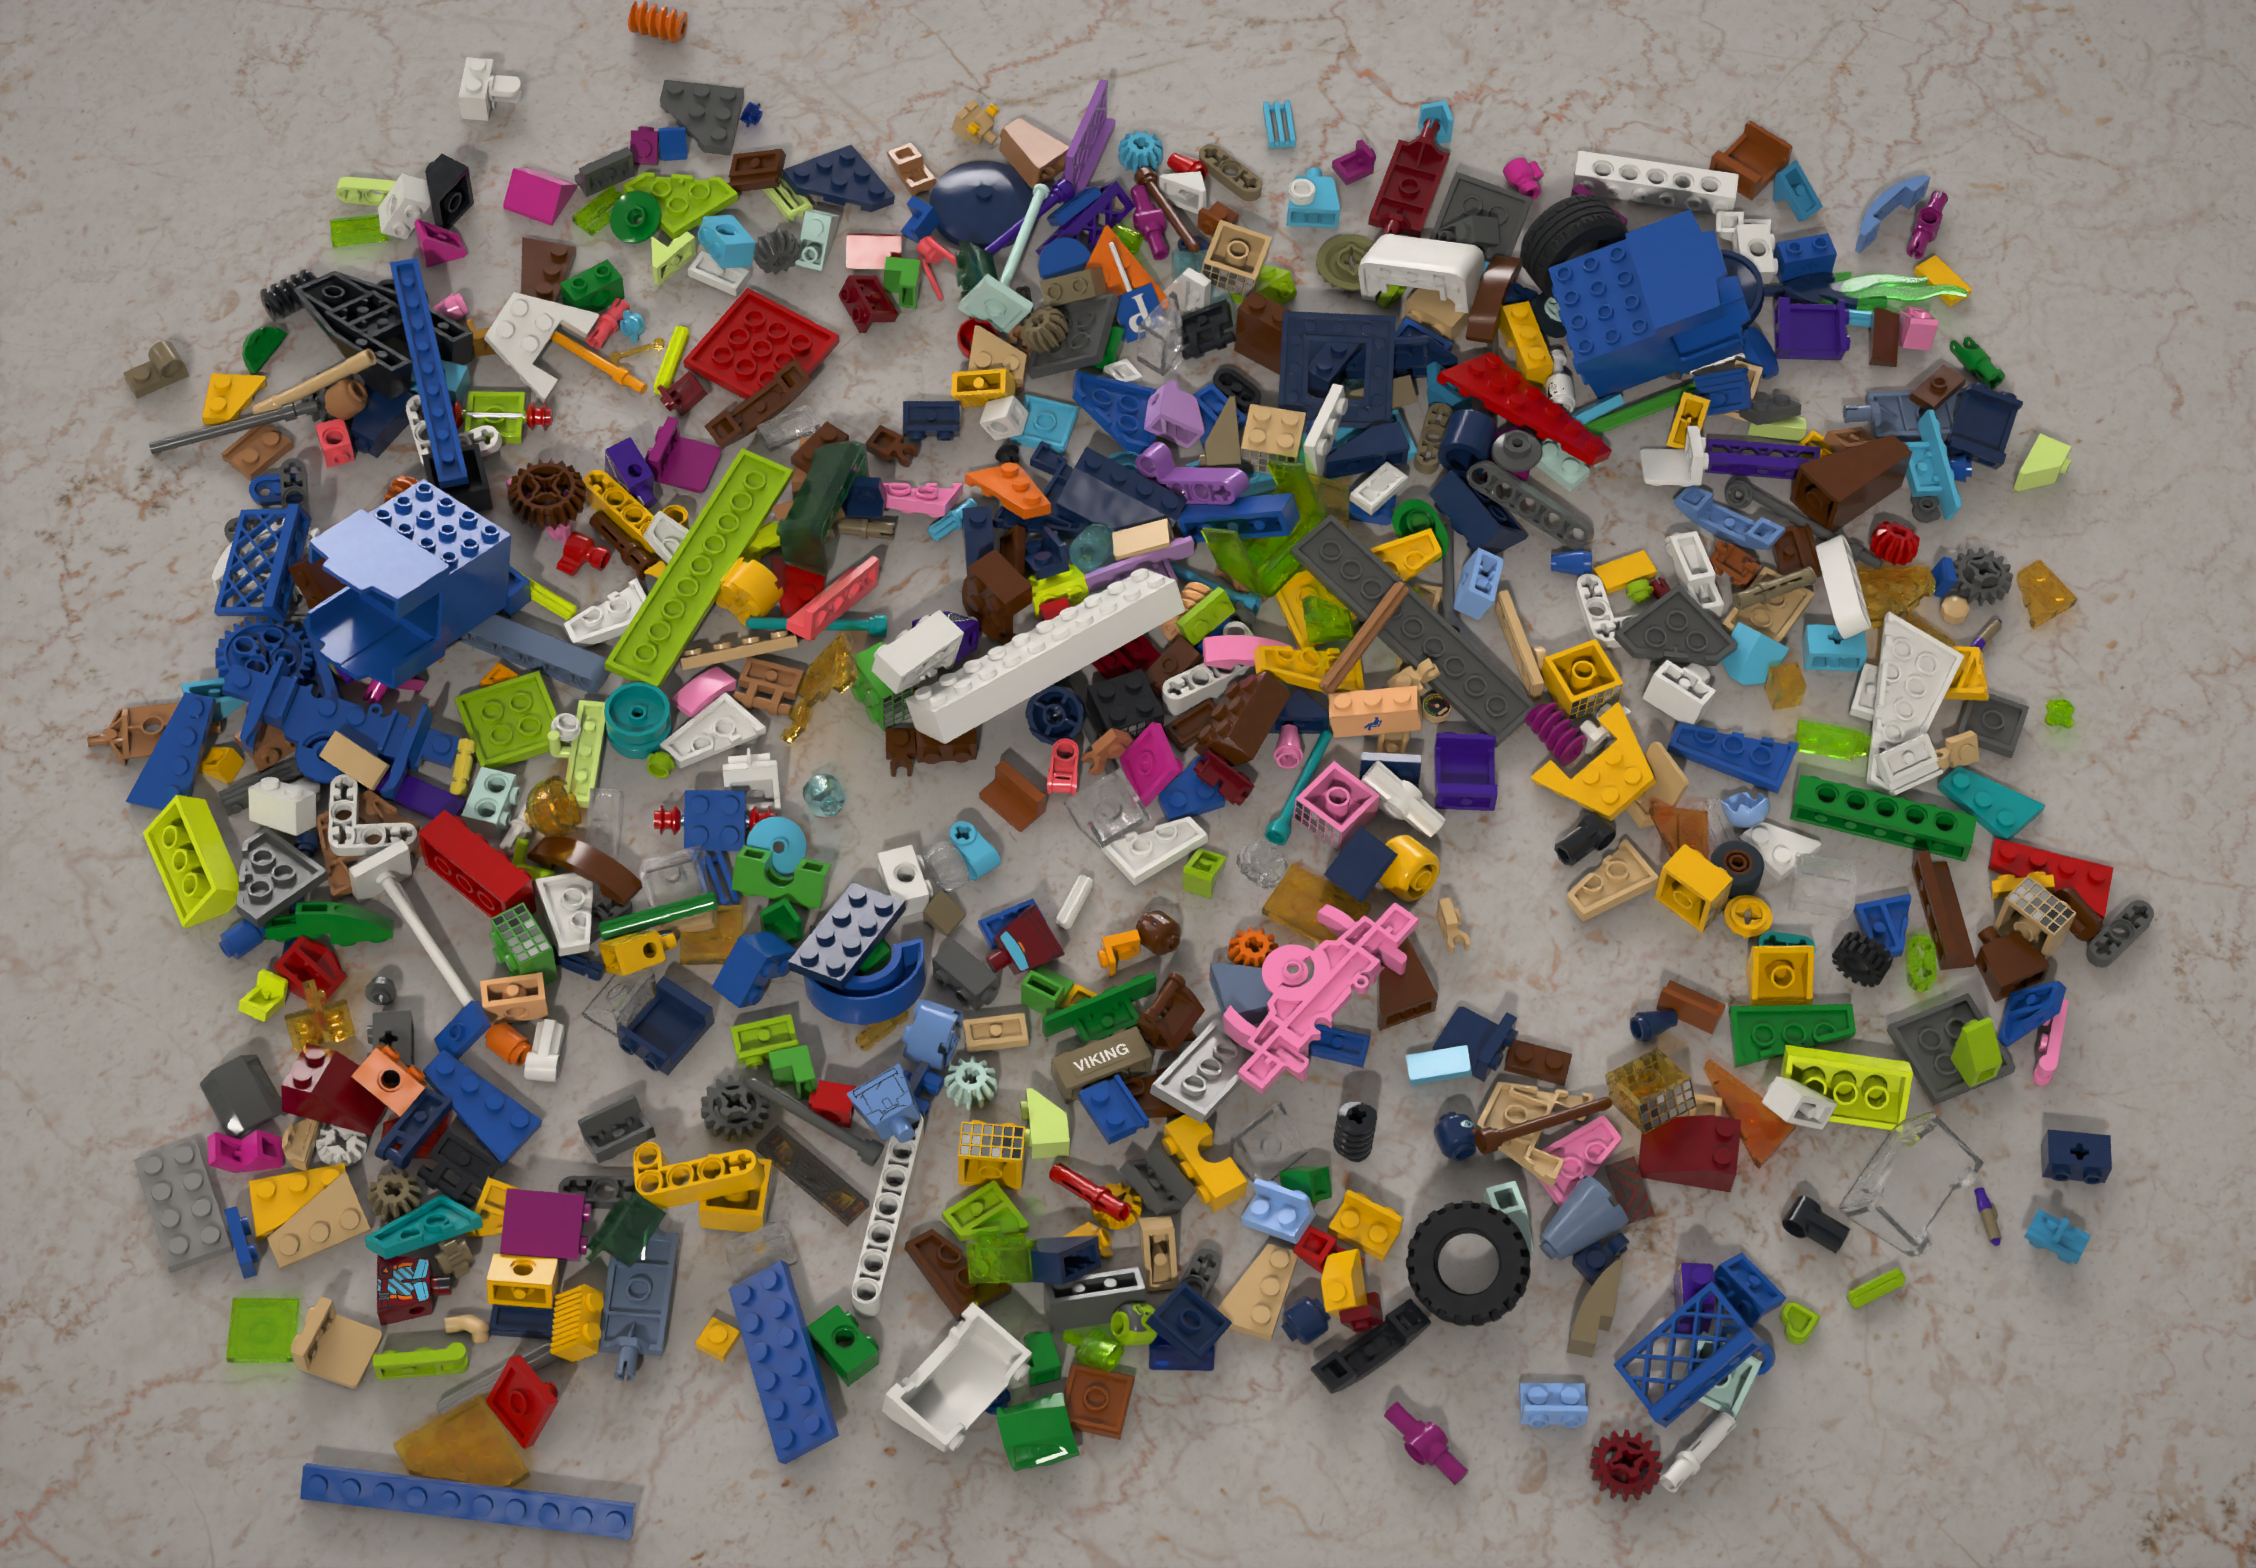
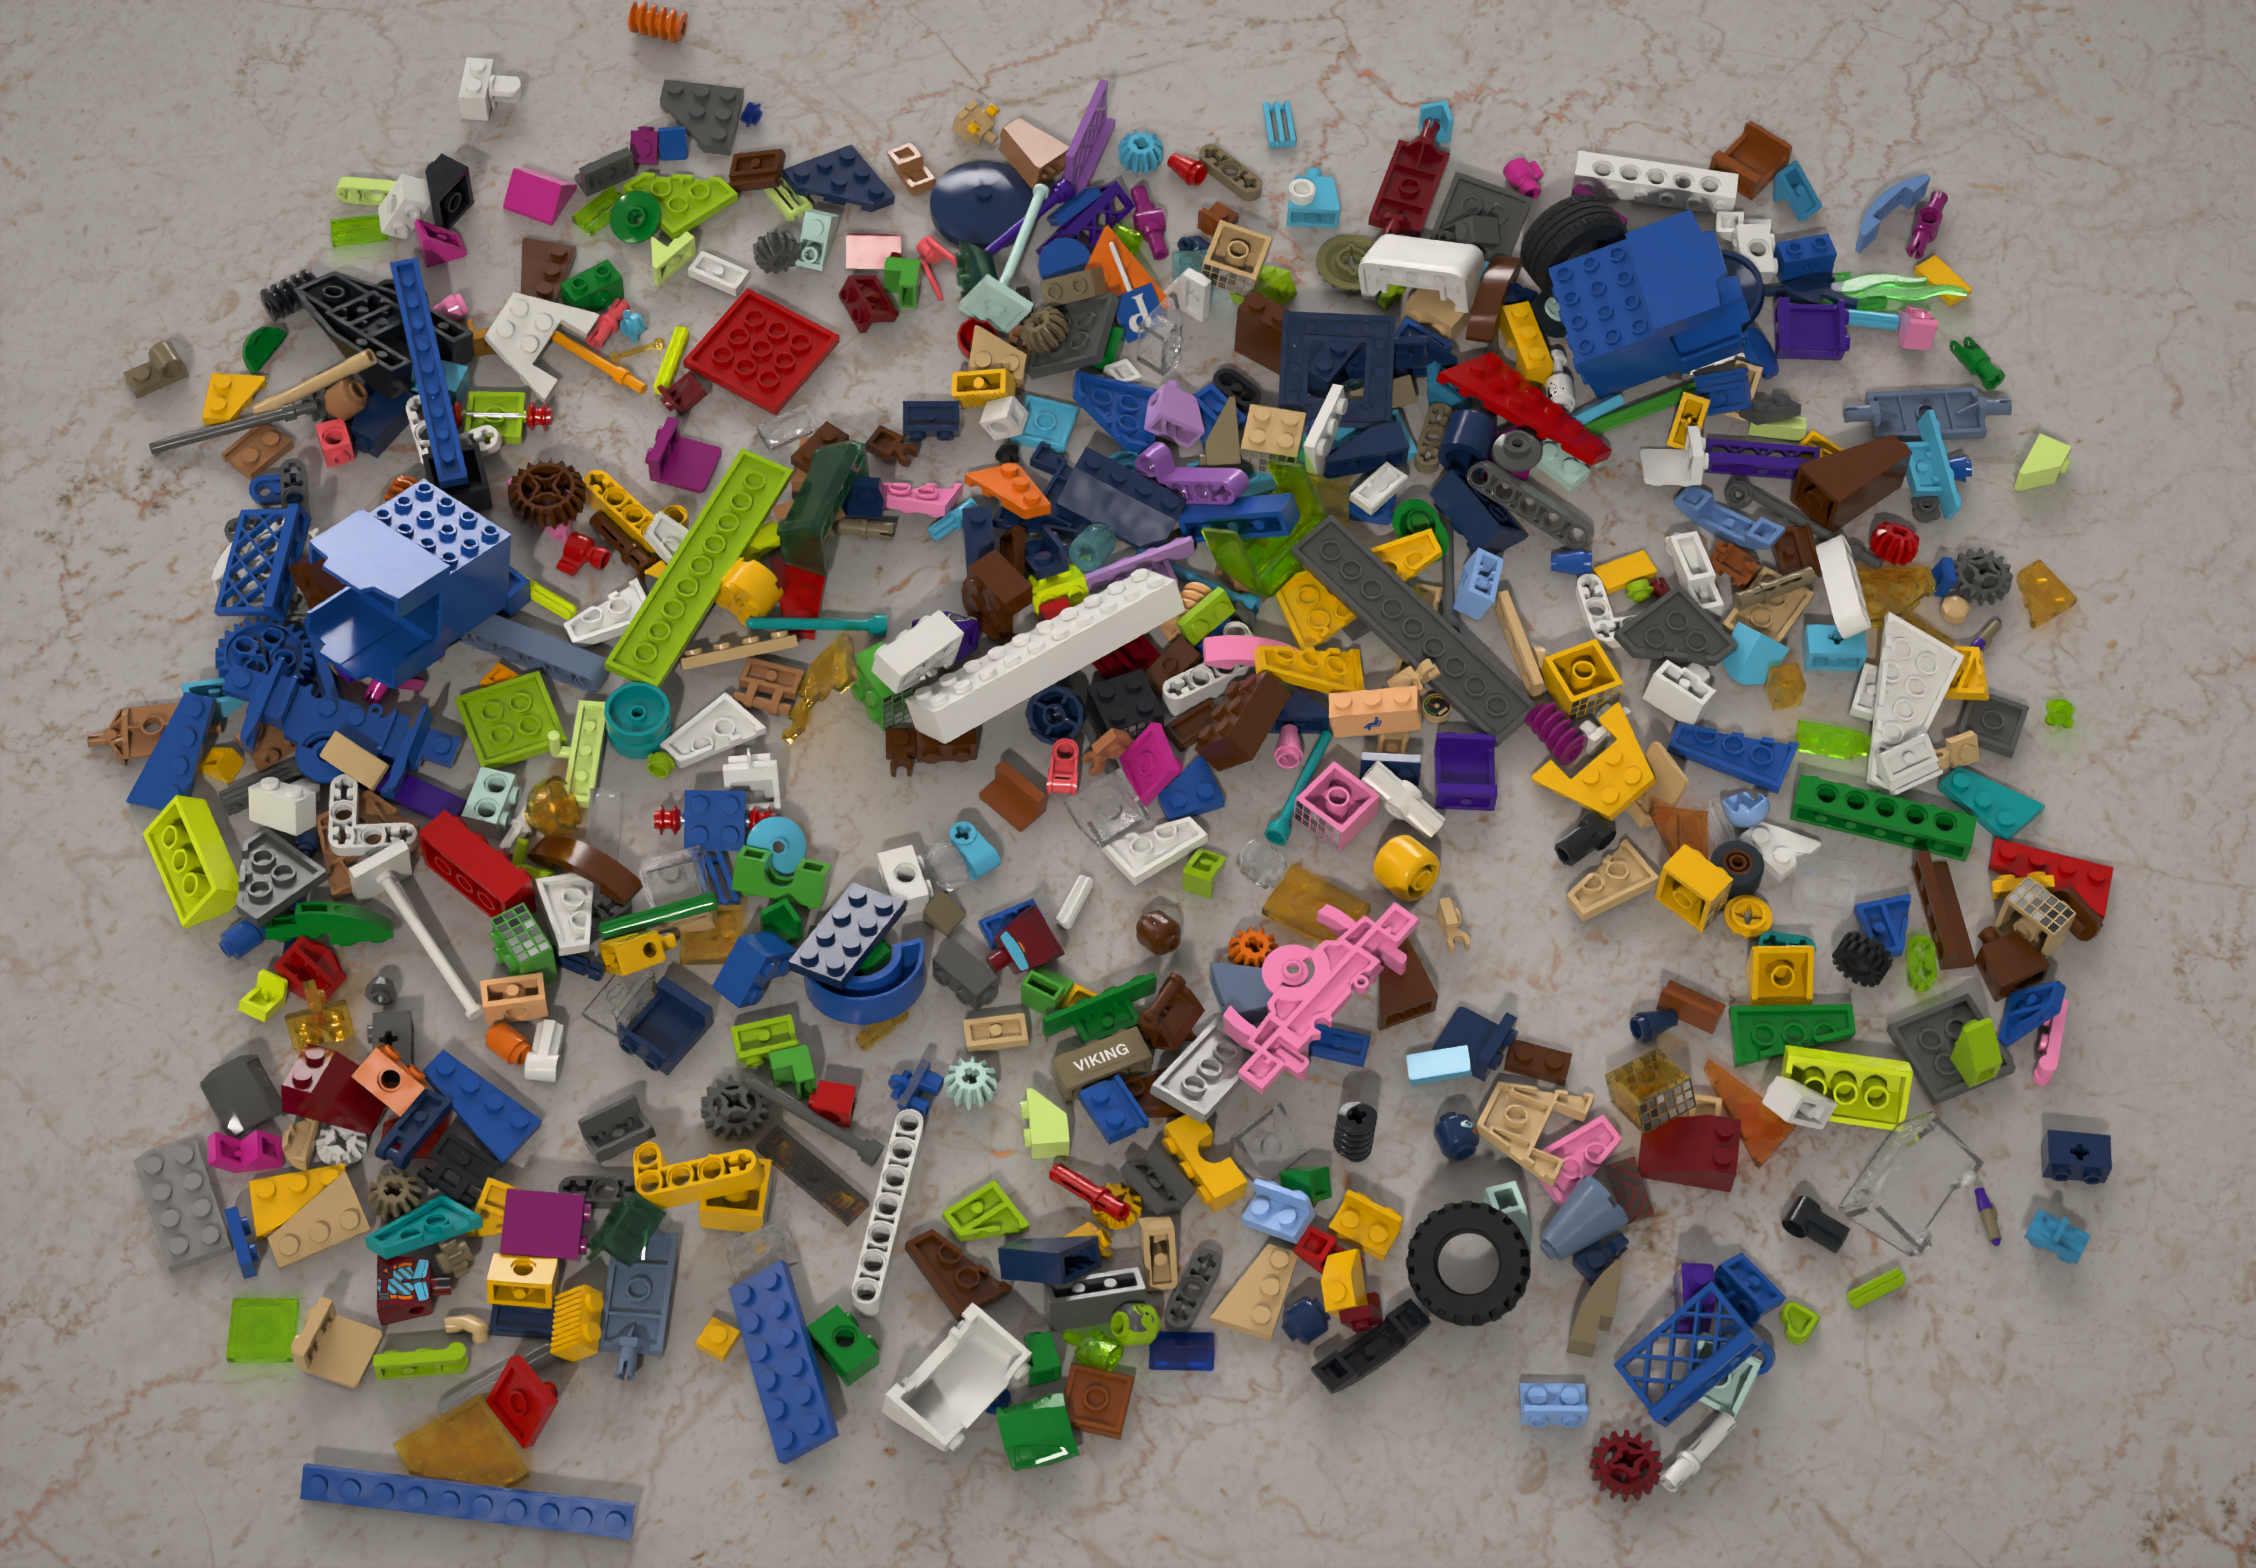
(462, 767): light yellow axle -> none
(463, 1030): blue plate -> none
(567, 726): white plate -> none
(631, 471): dark purple torso -> none
(702, 691): bright pink slope -> none
(726, 241): medium azure brick -> none
(760, 407): reddish brown slope -> none
(824, 795): clear light blue head -> none
(834, 600): coral fence -> none
(887, 1104): medium blue torso -> none
(922, 222): blue panel -> none
(932, 1034): medium blue brick -> none
(991, 1154): yellow brick -> none
(1000, 1259): clear neon green bracket -> none
(1118, 946): light orange bracket -> none
(1142, 539): tan panel -> none
(1148, 178): reddish brown piece -> none
(1184, 190): white slope -> none
(1188, 1322): dark blue plate -> none
(1207, 322): black plate -> none
(1235, 785): dark red hinge -> none
(1326, 620): clear neon green slope -> none
(1355, 164): magenta bracket -> none
(1360, 864): dark blue slope -> none
(1364, 638): medium nougat axle -> none
(1426, 1443): magenta pin -> none
(1490, 1139): reddish brown piece -> none
(1847, 438): medium nougat plate -> none
(1884, 338): reddish brown slope -> none
(1937, 388): reddish brown plate -> none
(1983, 425): dark blue panel -> none
(2121, 921): dark grey beam -> none

